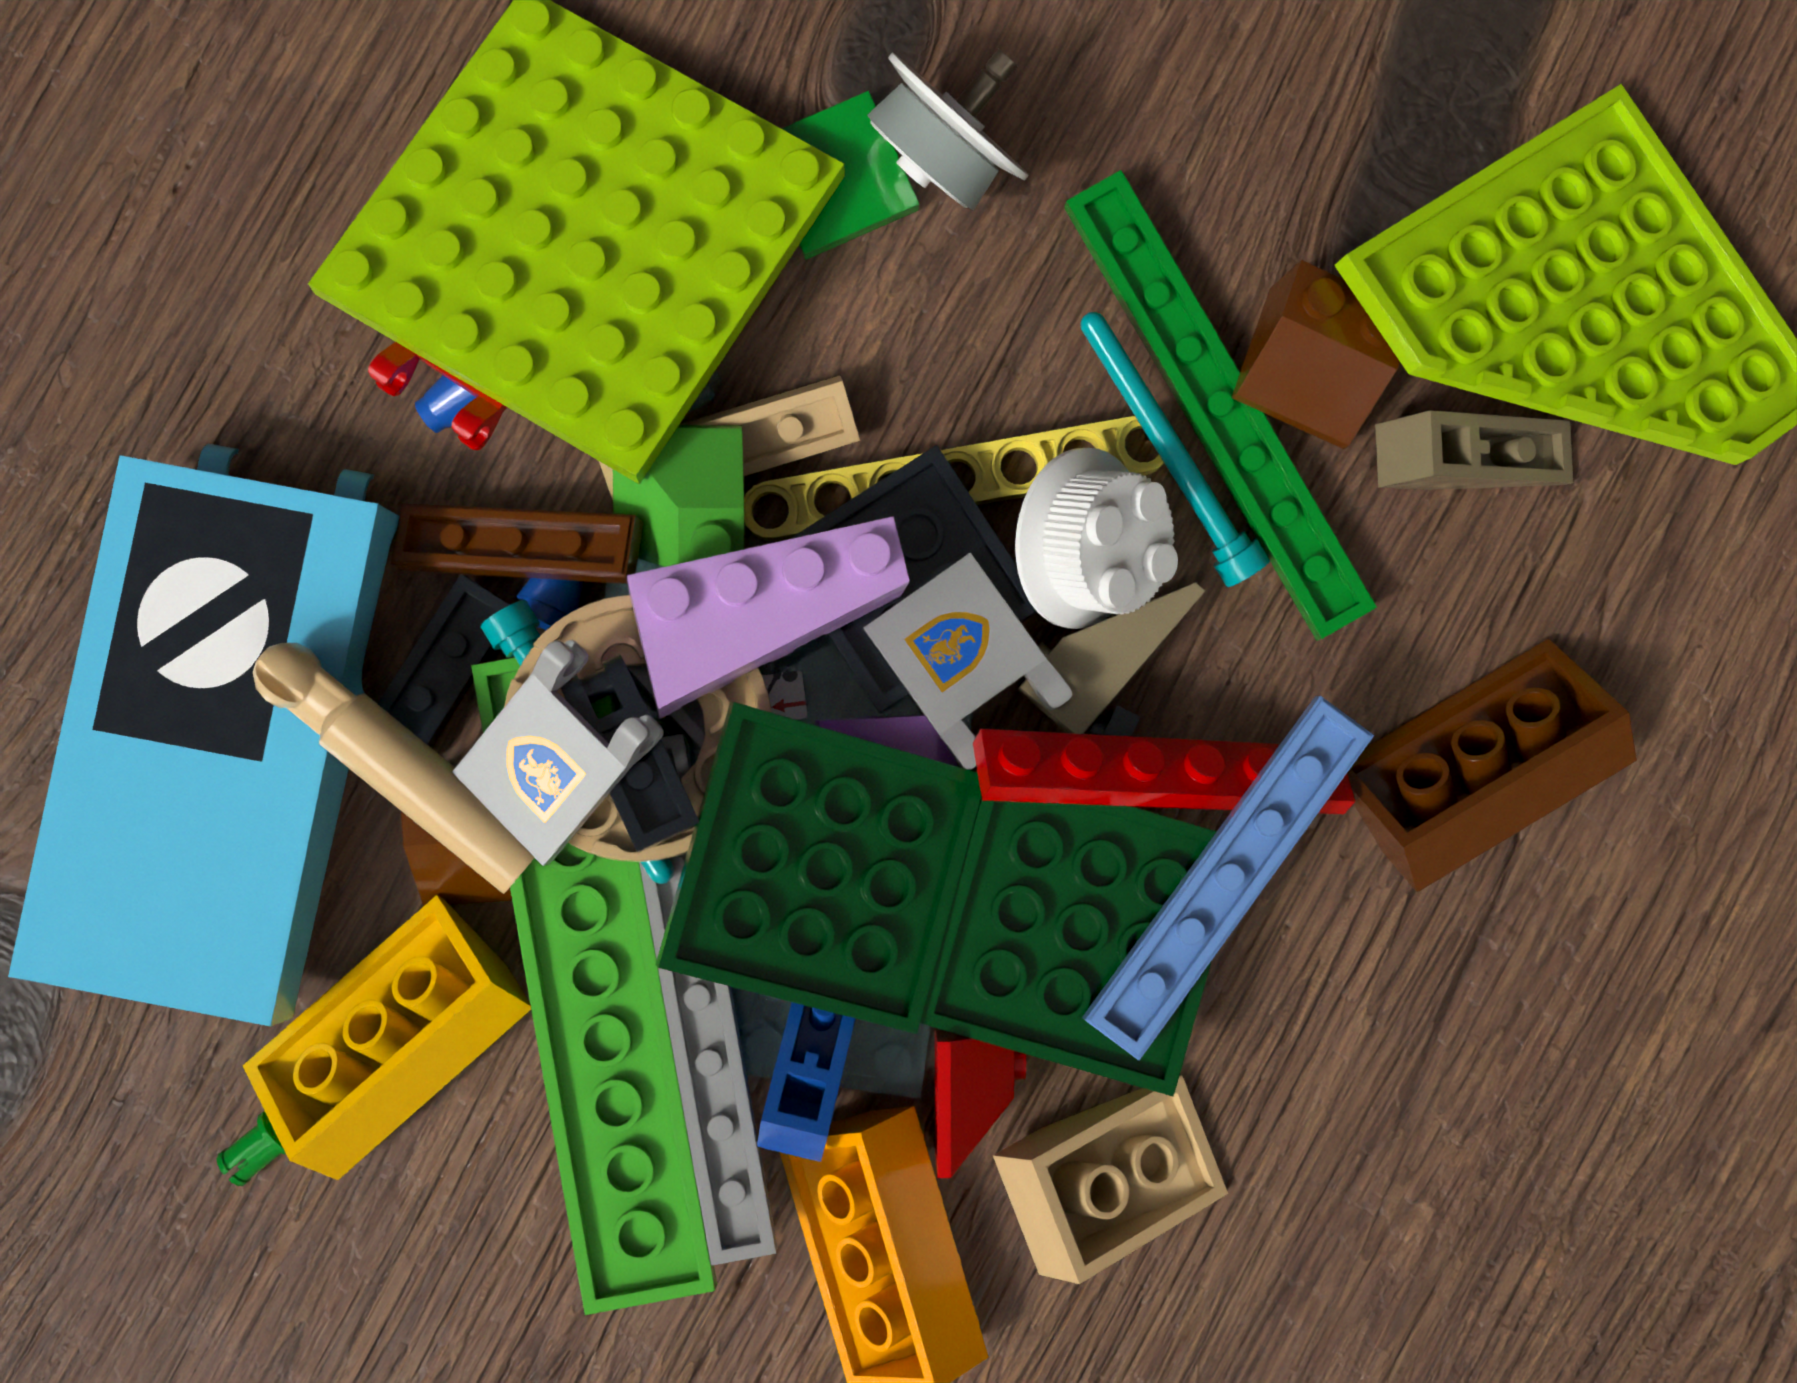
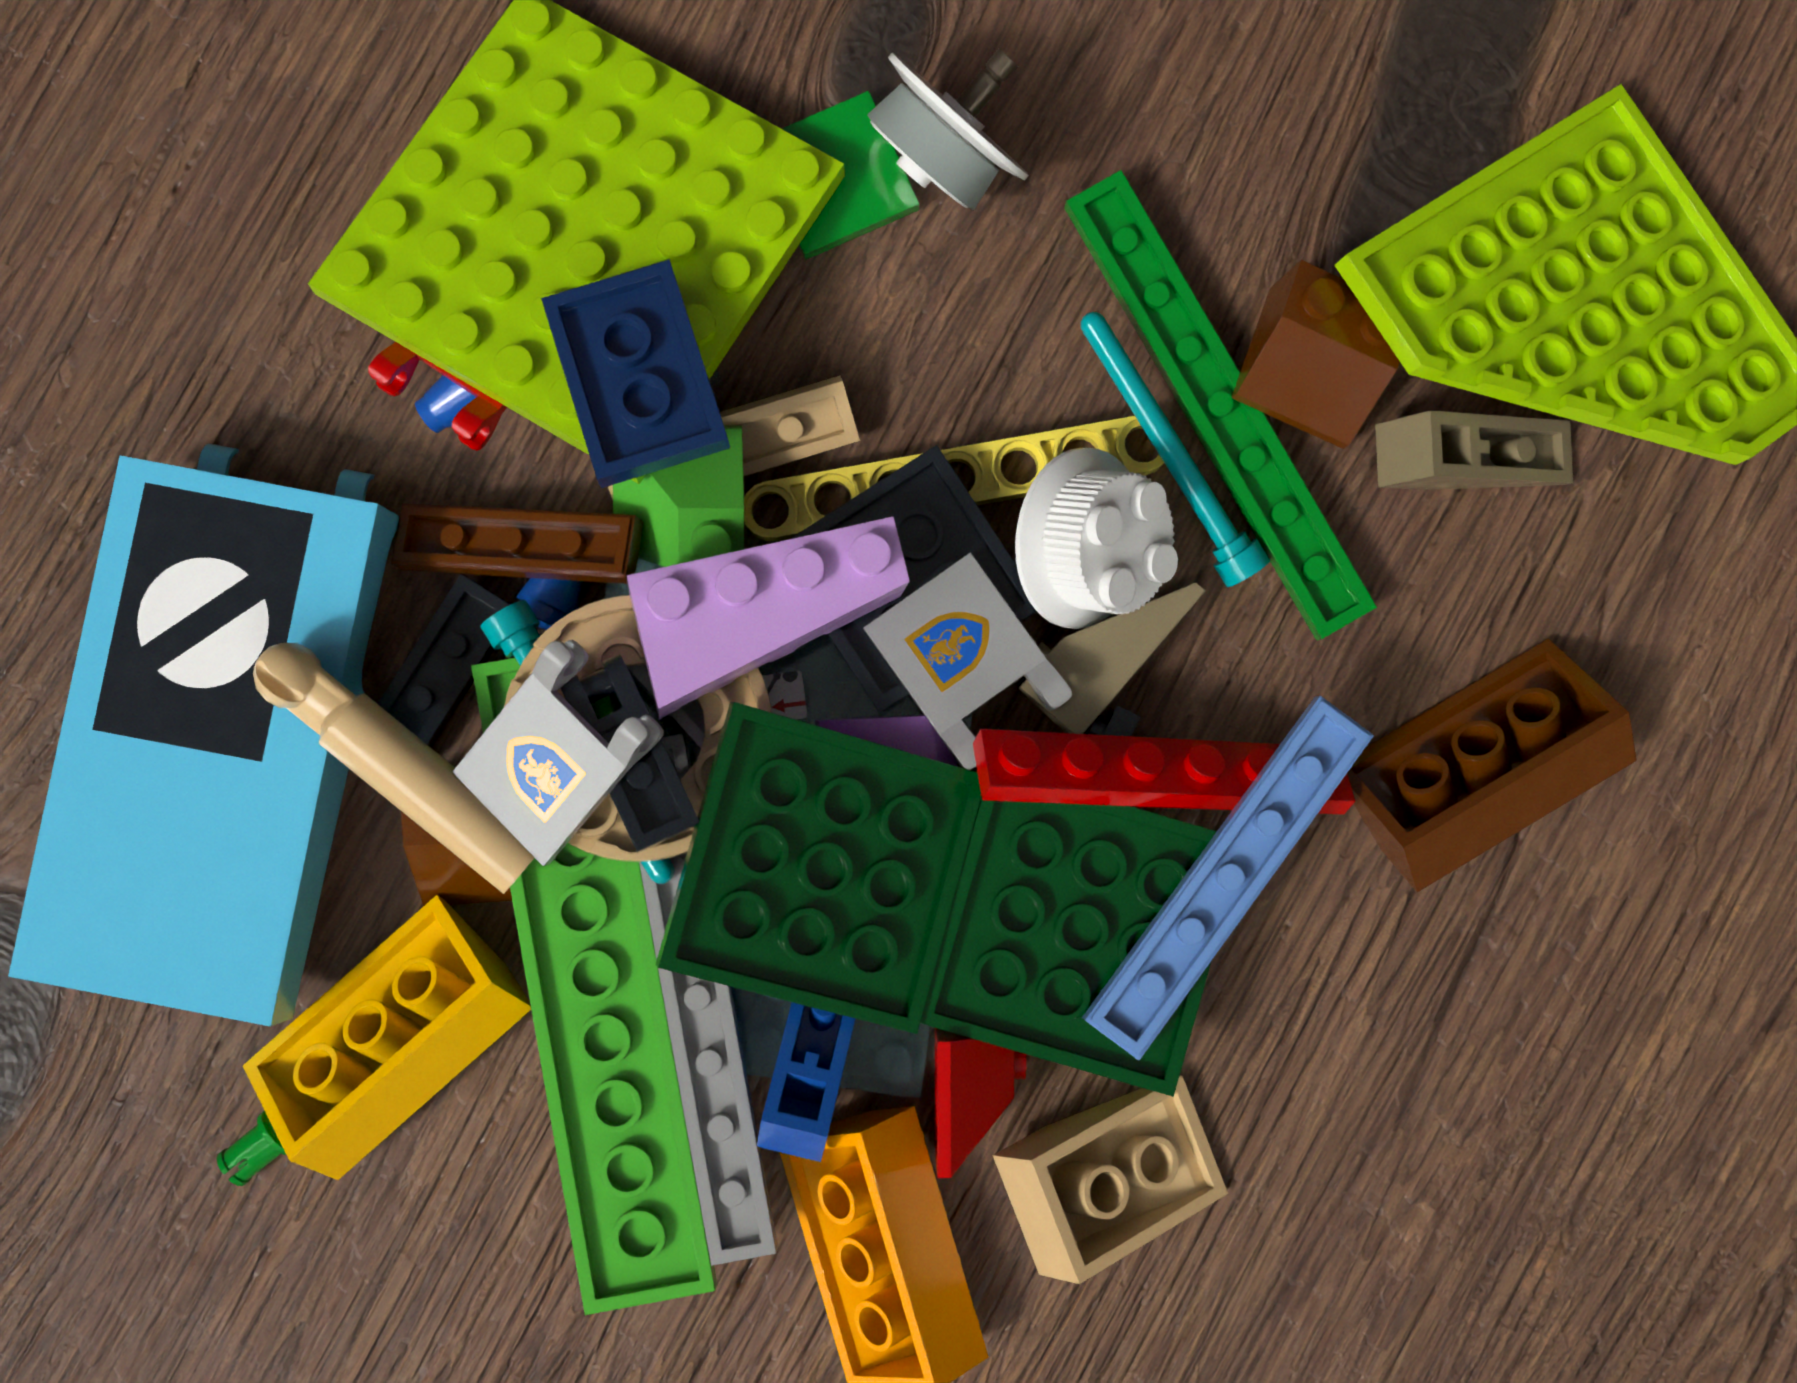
(635, 374): none -> dark blue plate

